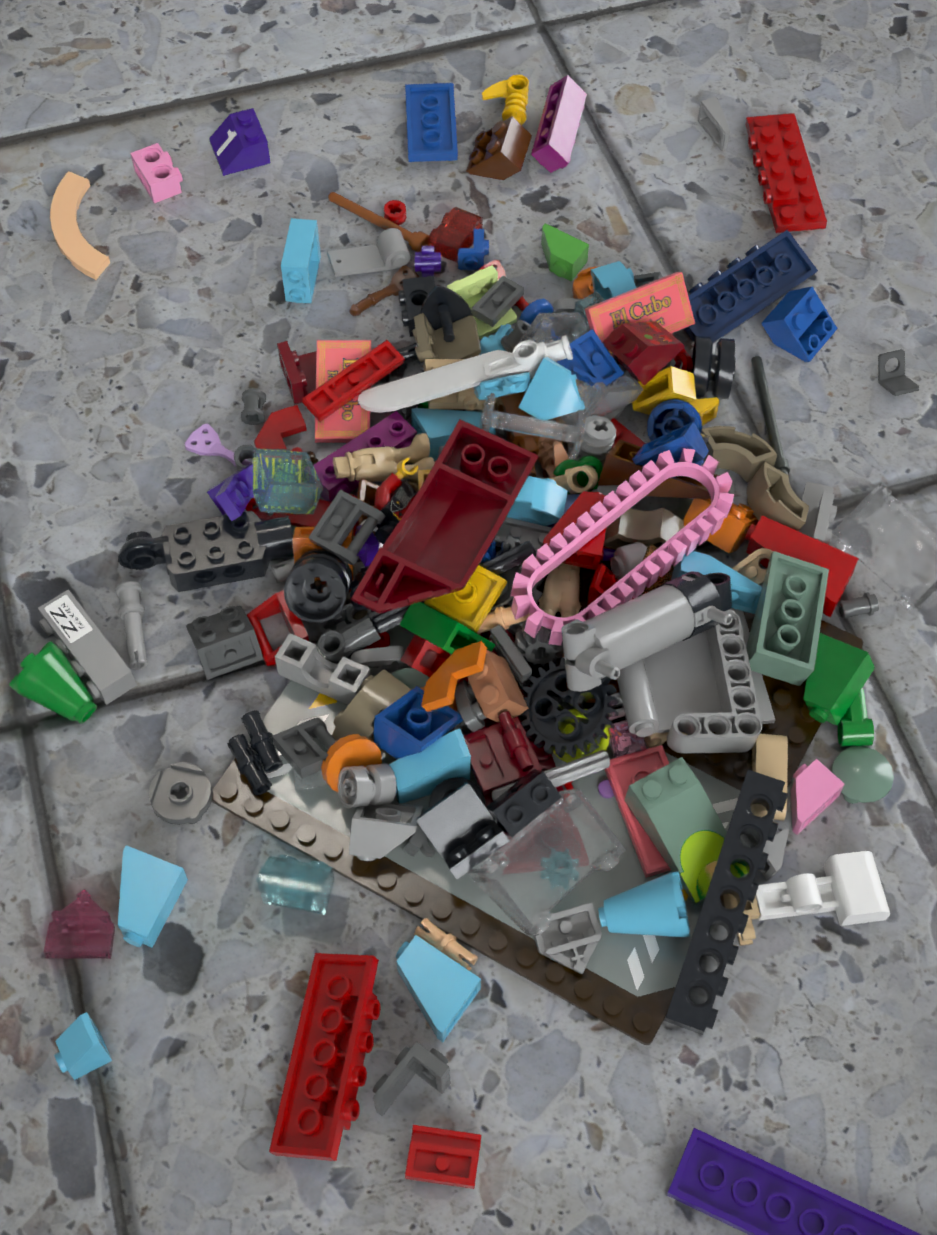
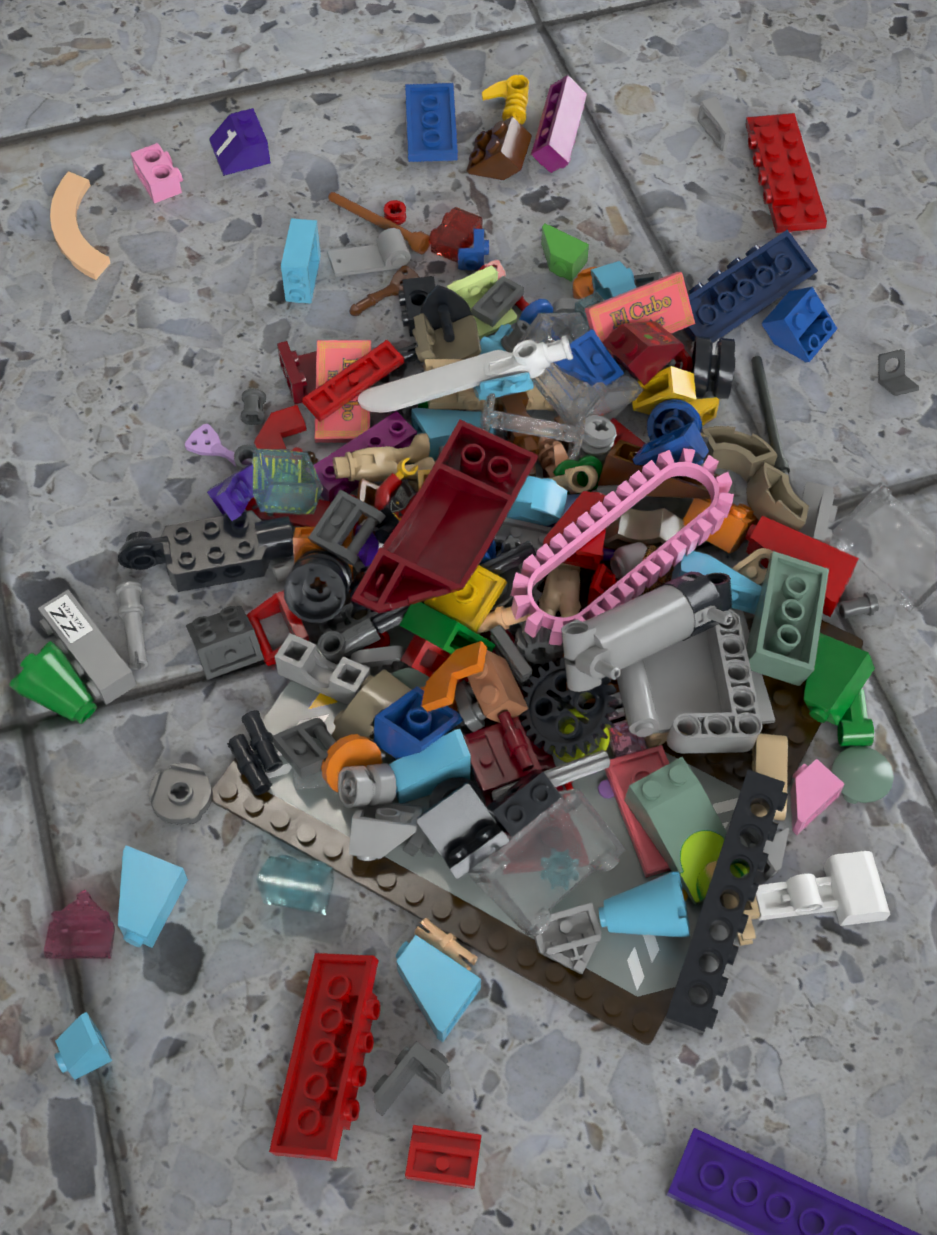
(427, 261): dark purple gear -> none
(551, 392): medium azure slope -> none

